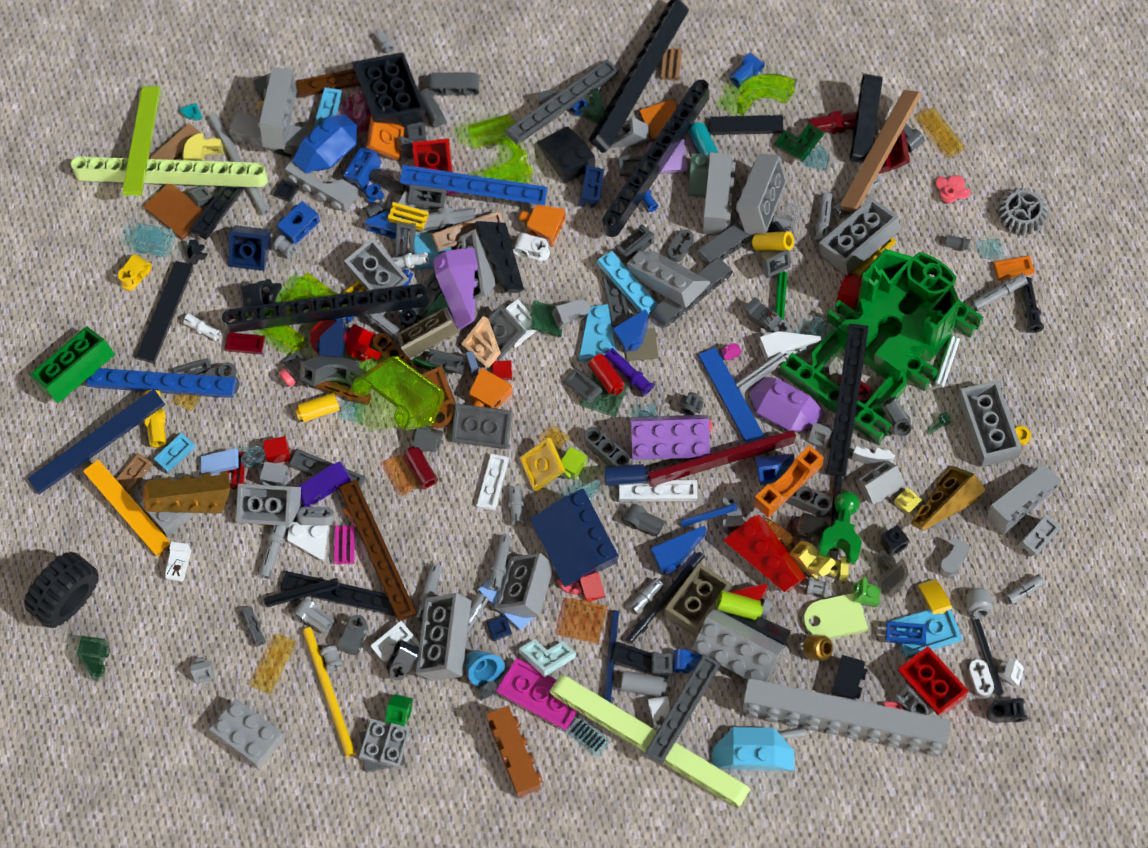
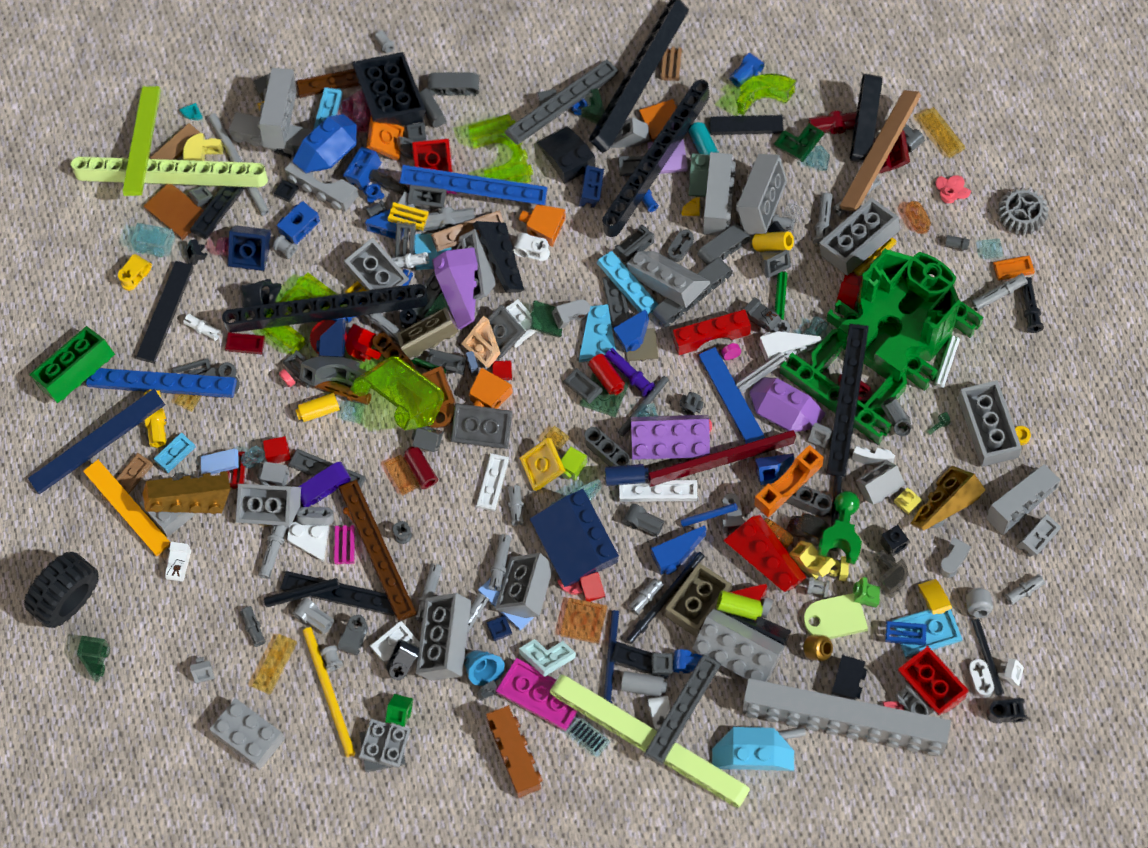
(222, 246): none -> clear pink tile
(398, 528): none -> dark grey bush
(648, 399): none -> dark grey bar
(692, 208): none -> yellow tile
(727, 326): none -> red arch
(921, 215): none -> clear orange beam

